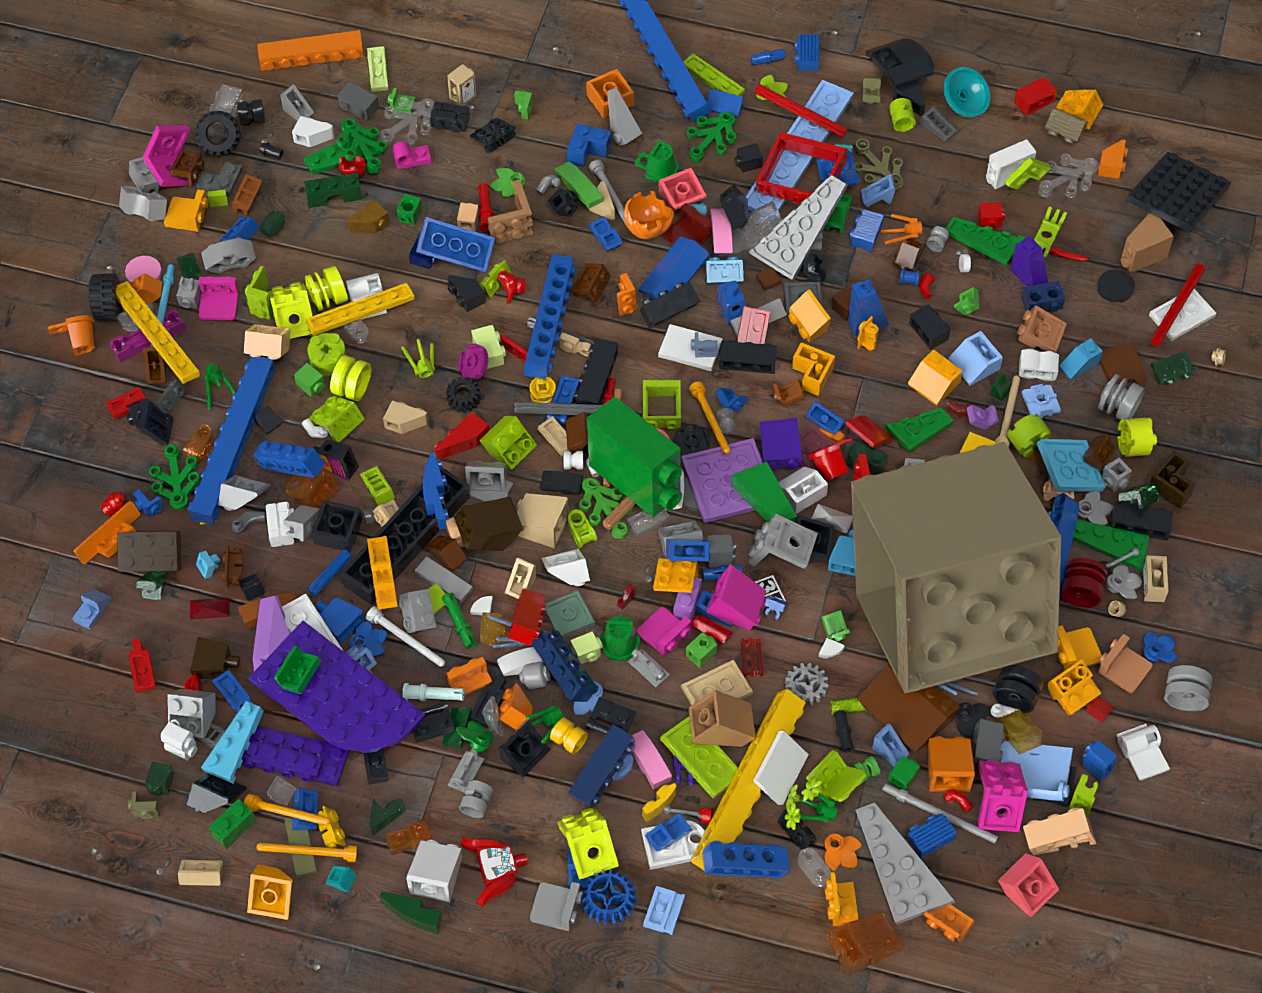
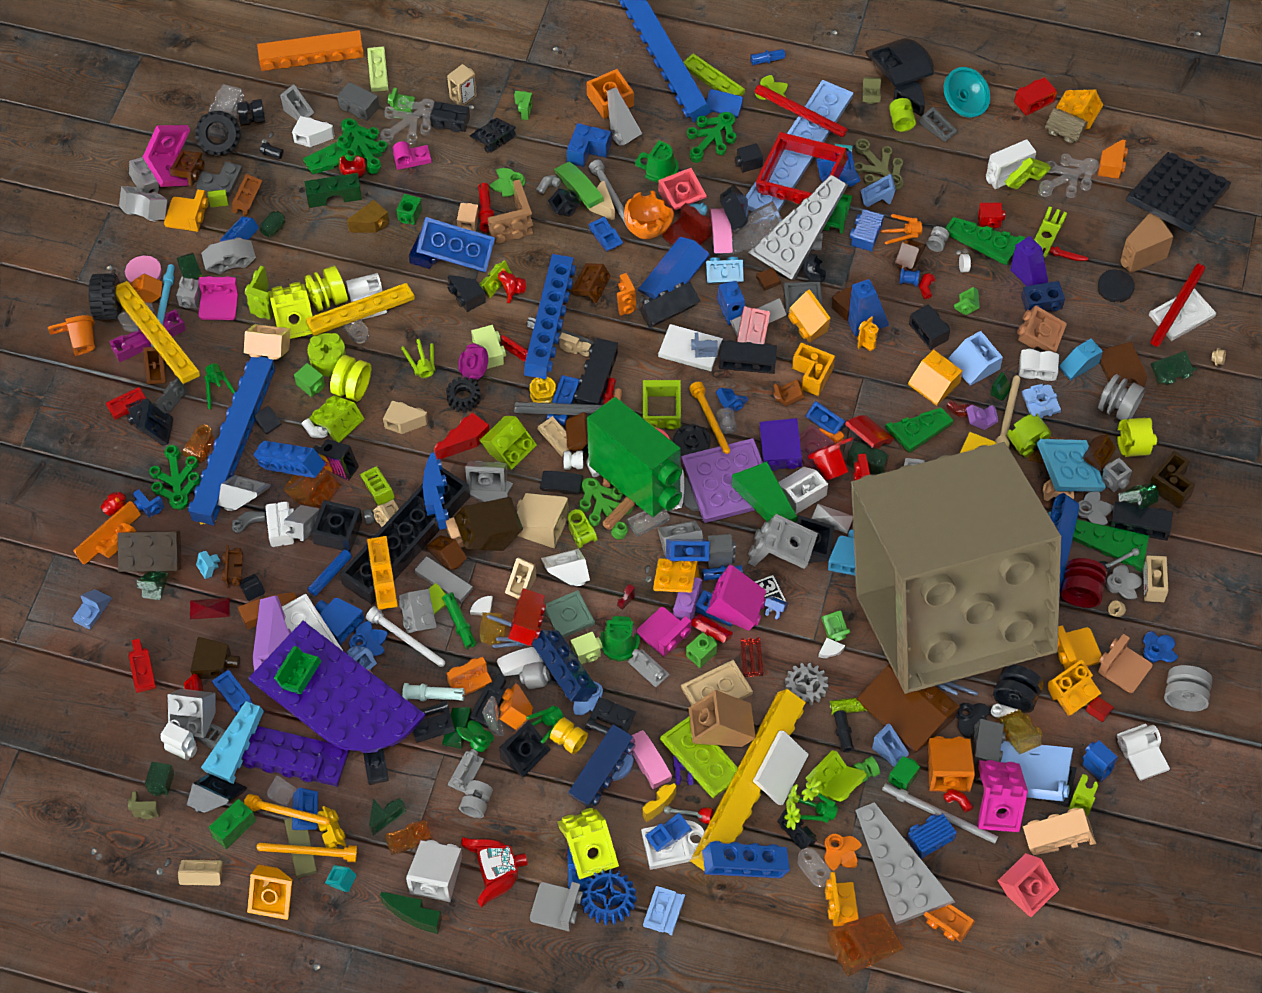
(807, 52): blue brick -> none

